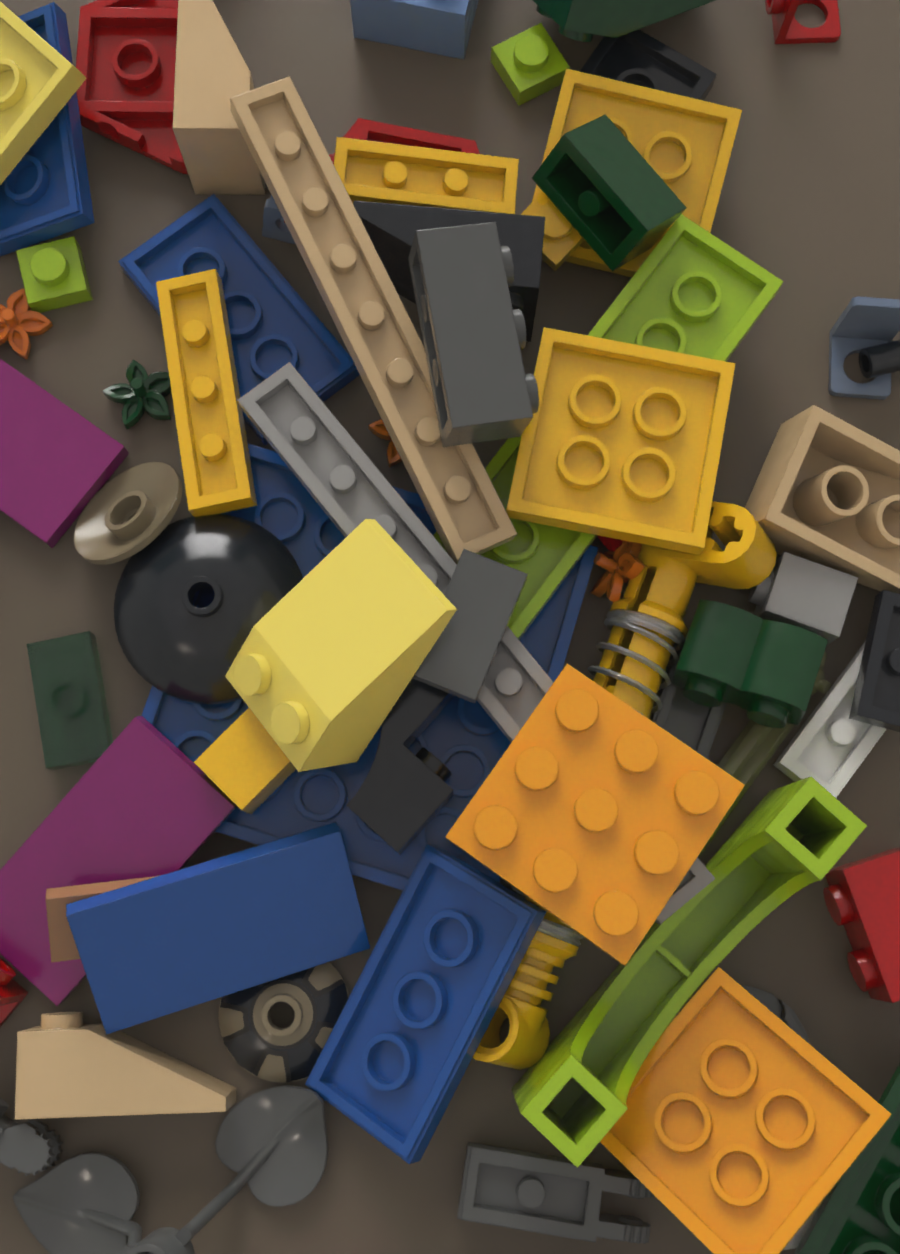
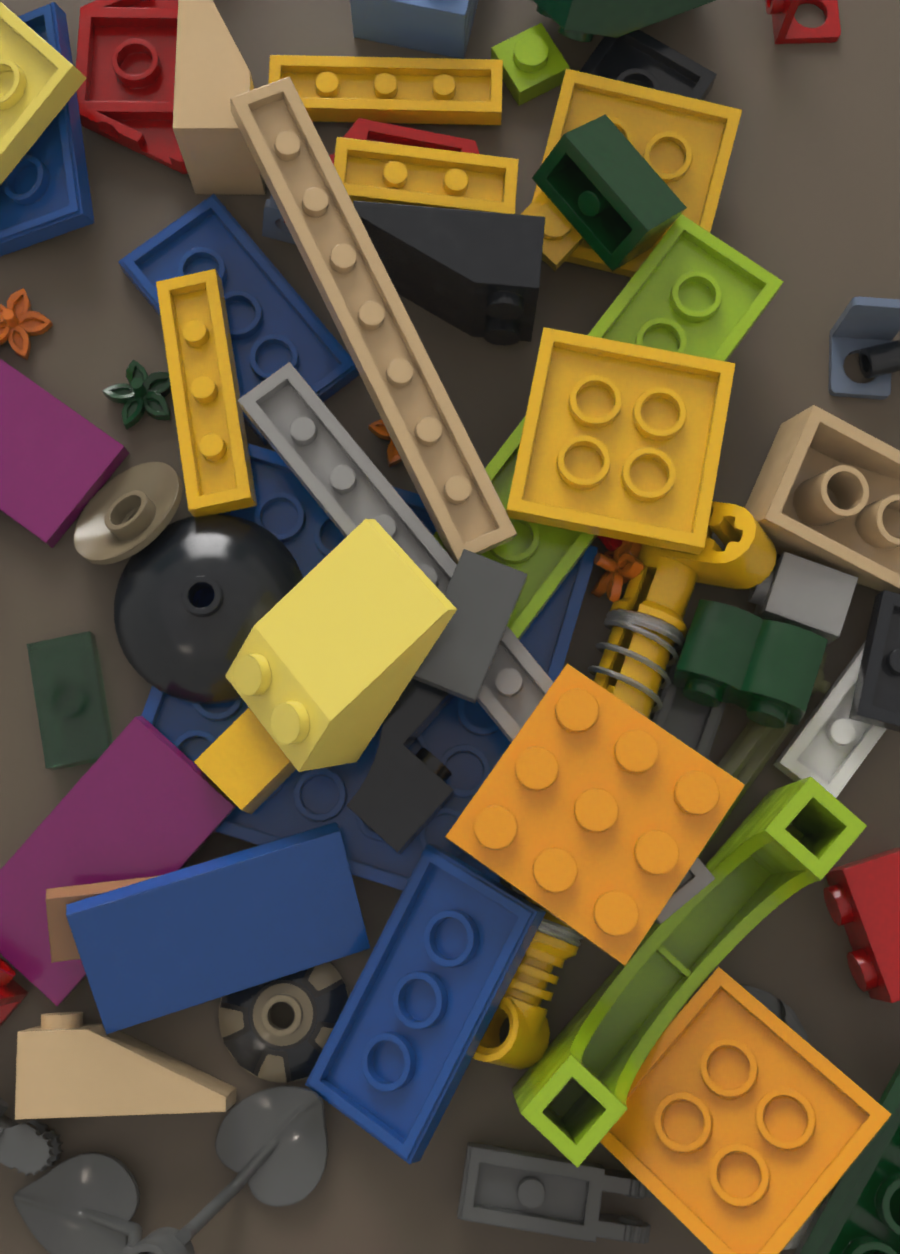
(54, 275): lime plate -> none
(395, 88): none -> yellow plate
(472, 334): dark grey brick -> none

